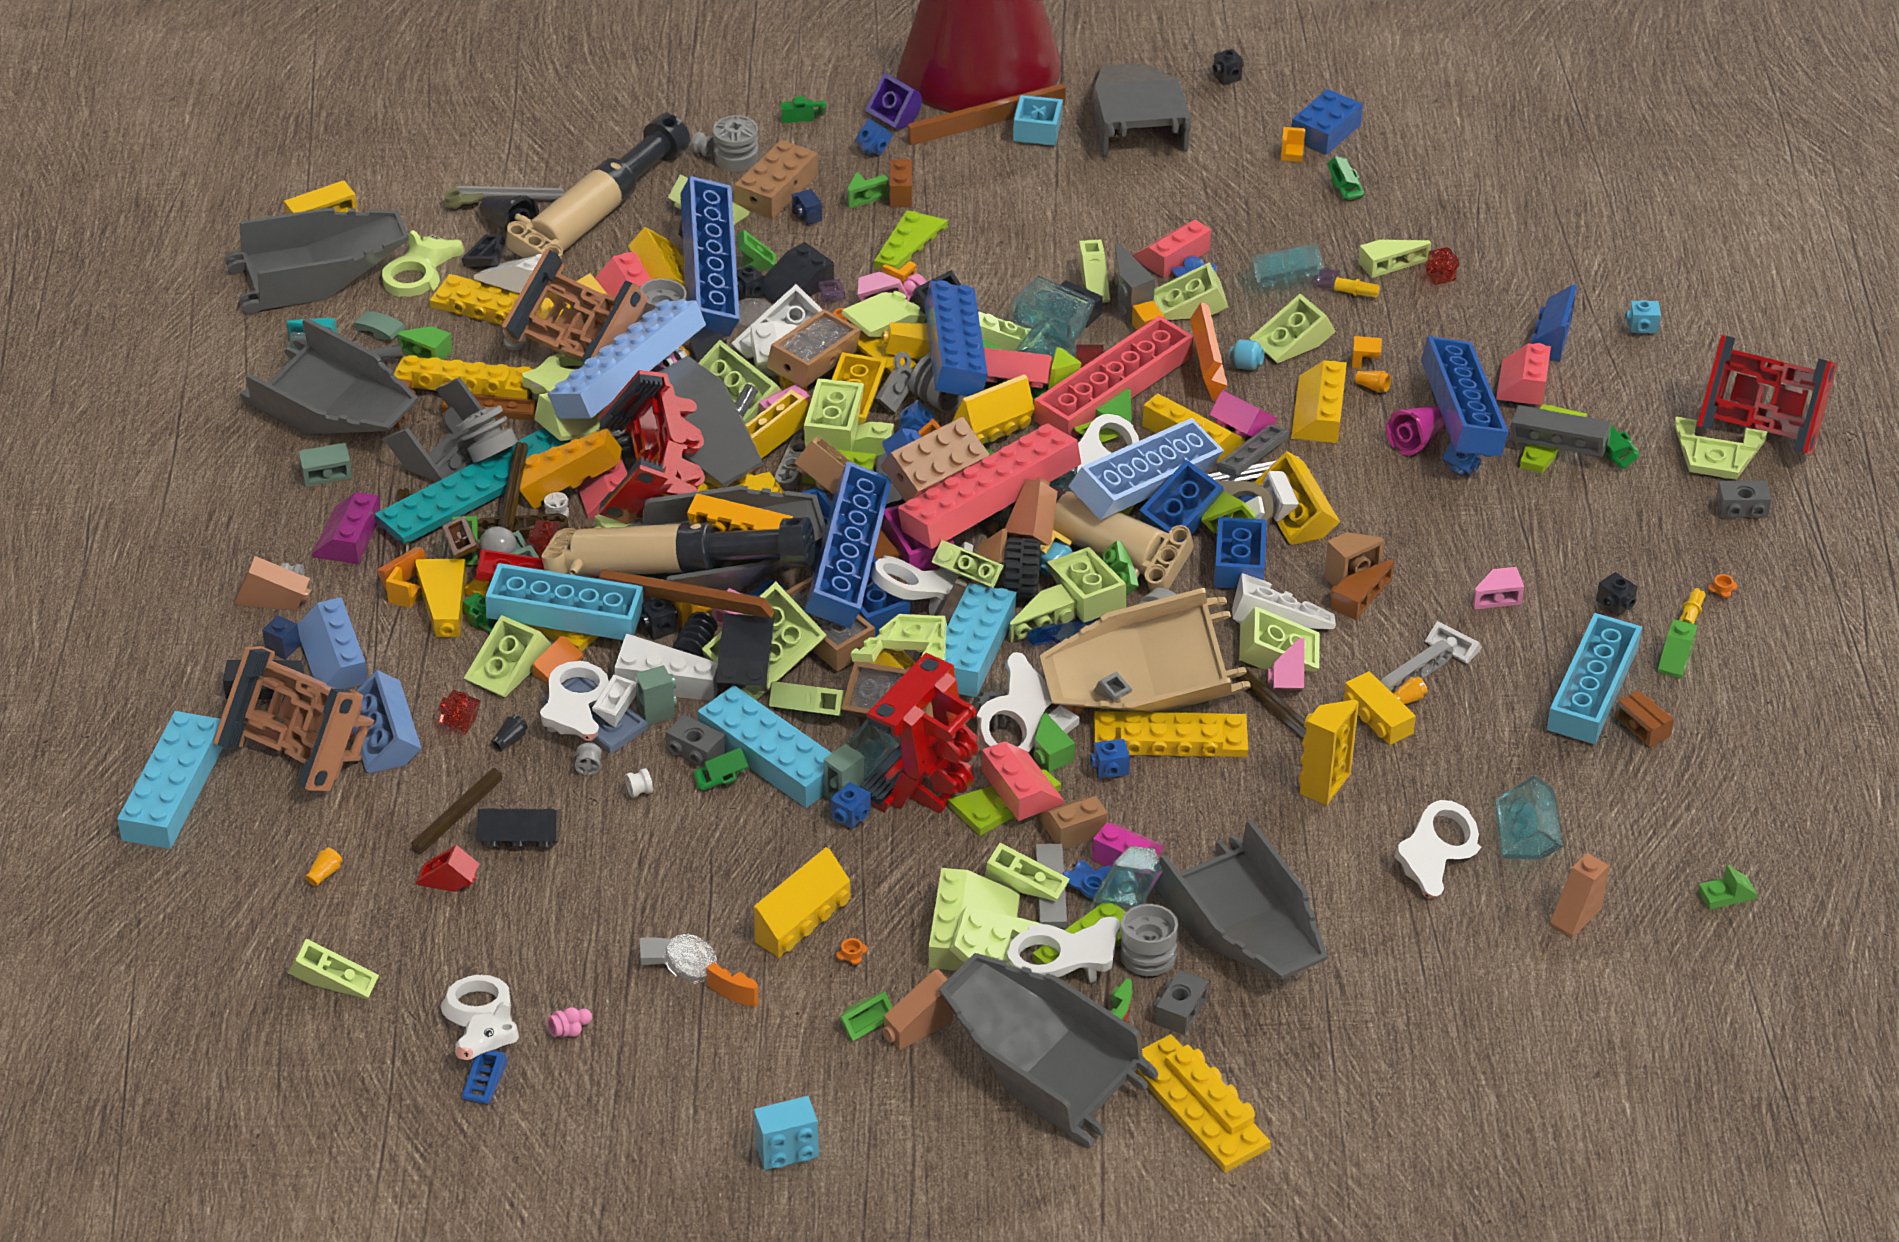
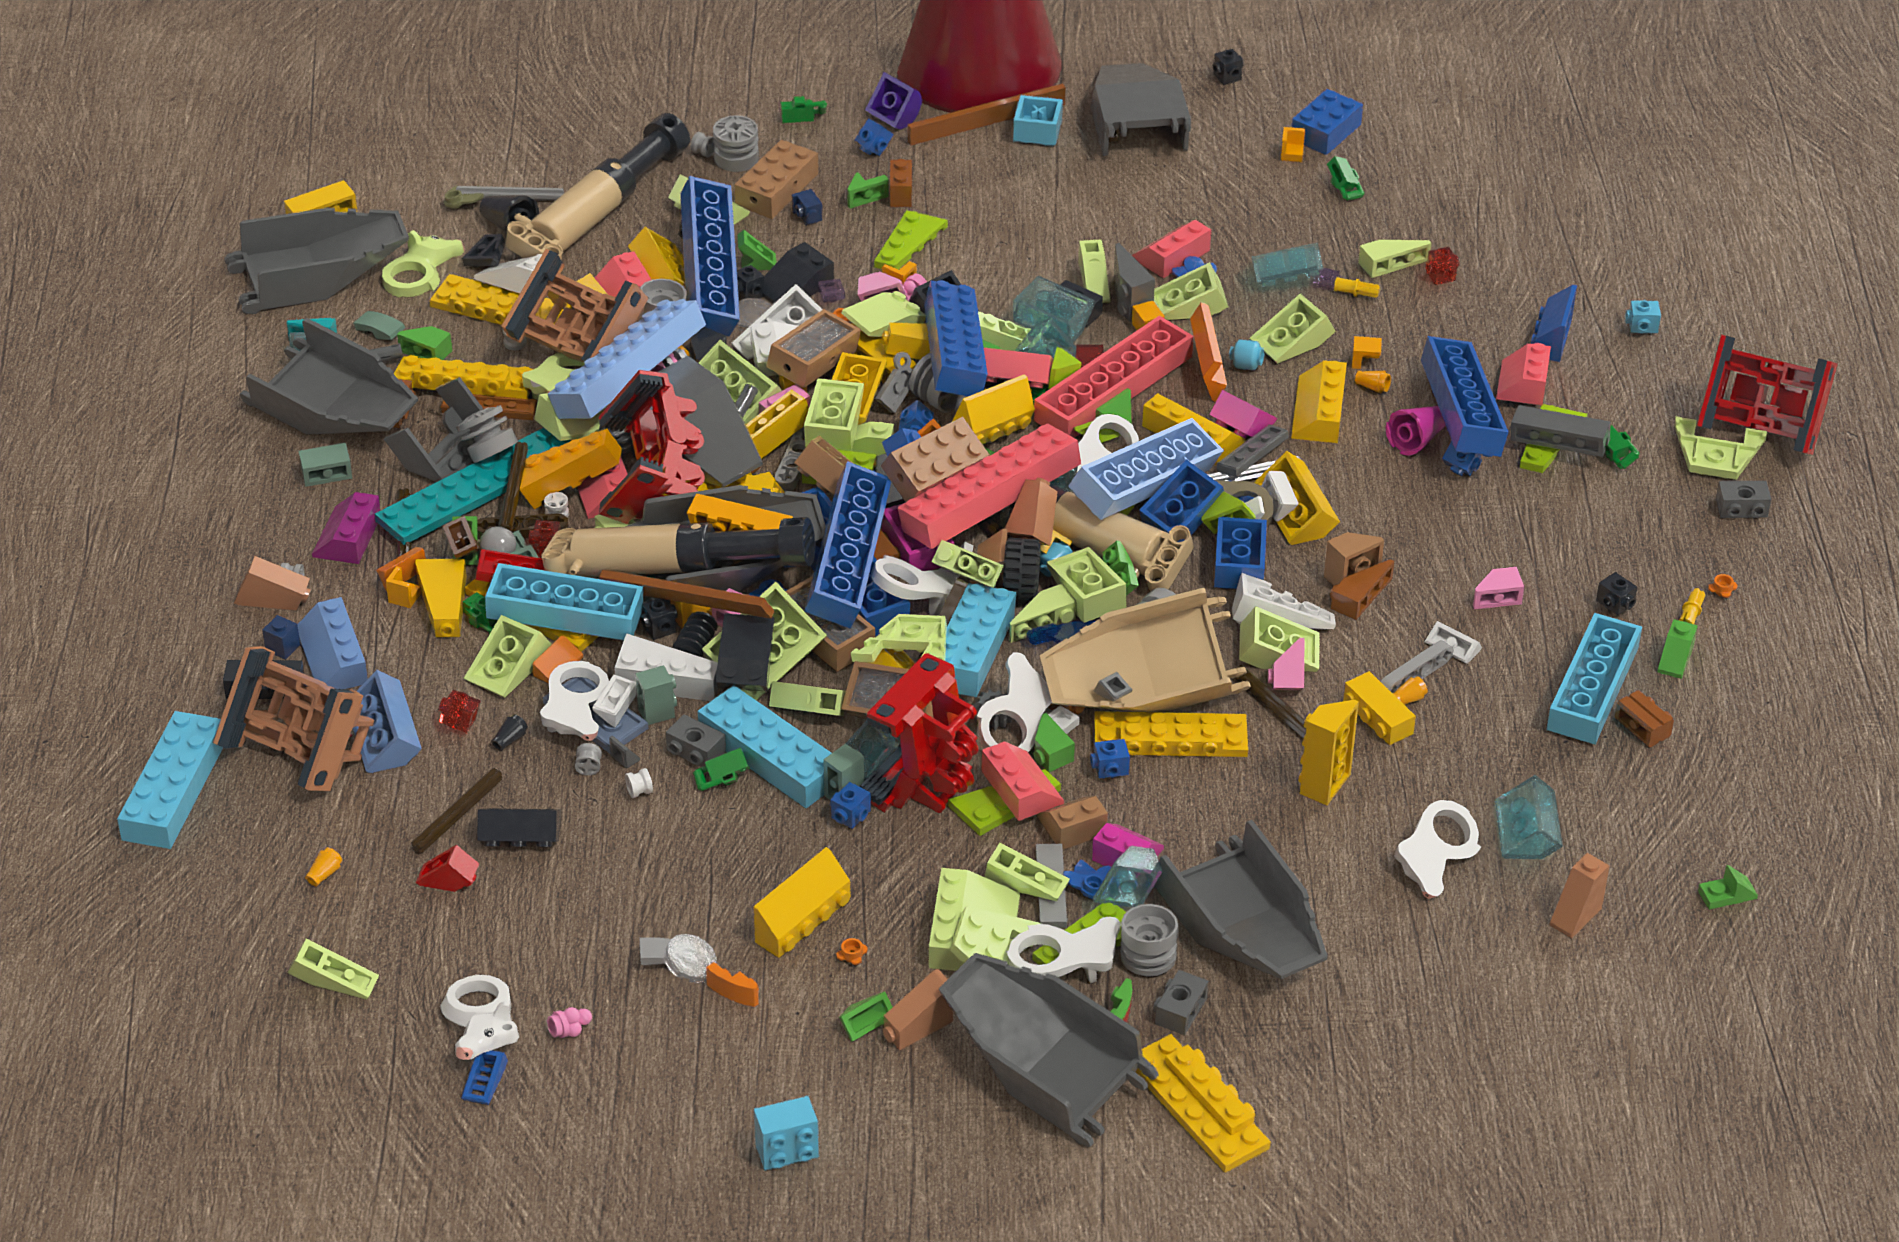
(622, 753): none -> dark grey slope

